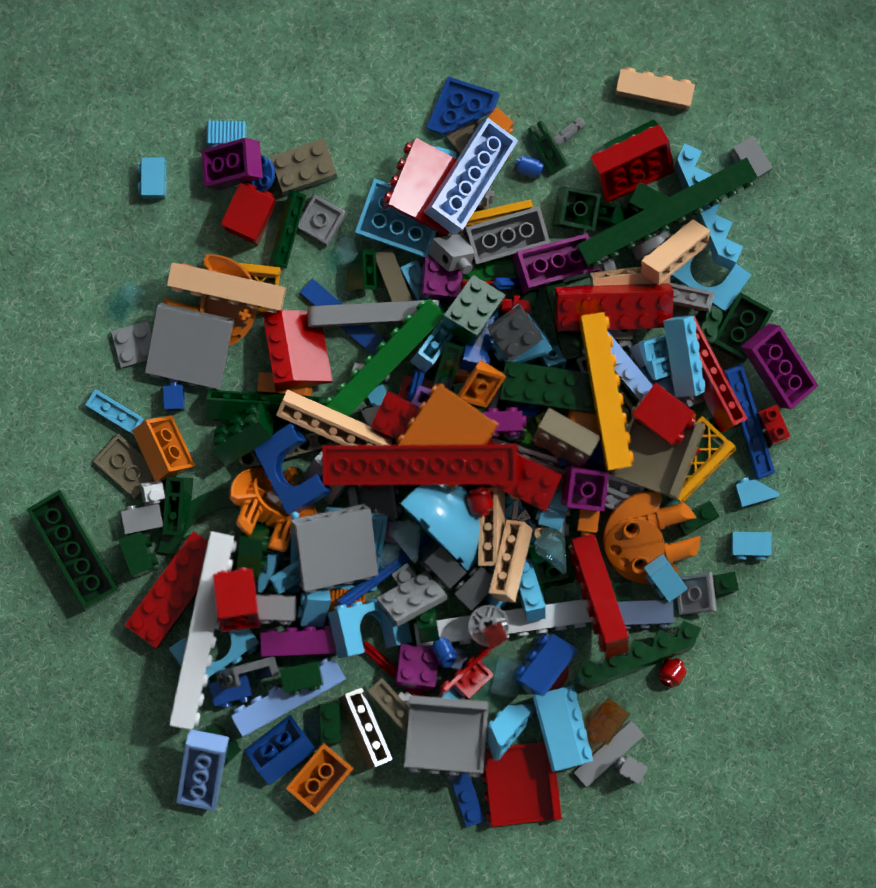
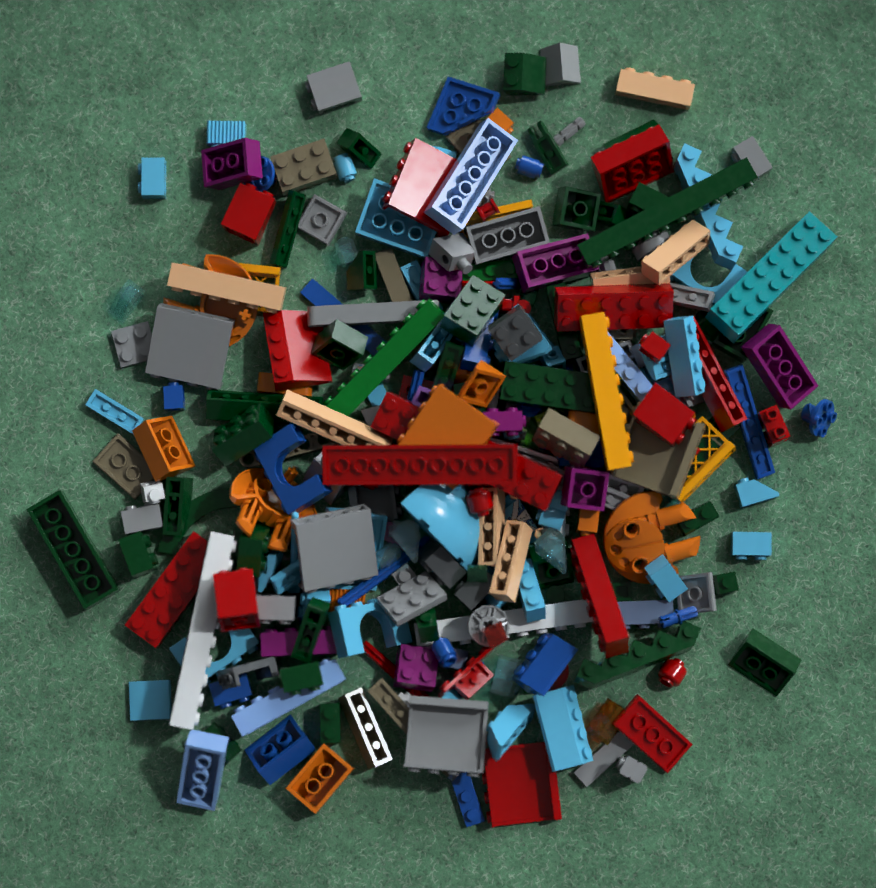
(150, 700): none -> medium azure slope
(310, 629): none -> dark green slope
(333, 87): none -> light grey panel
(339, 344): none -> brick
(344, 168): none -> medium azure brick
(359, 147): none -> dark green slope
(476, 573): none -> clear green beam
(487, 209): none -> red bush
(524, 74): none -> dark green slope
(561, 64): none -> light grey slope
(652, 733): none -> red tile
(653, 347): none -> red brick
(678, 616): none -> blue axle
(765, 662): none -> dark green slope
(771, 277): none -> teal brick
(819, 417): none -> blue plate

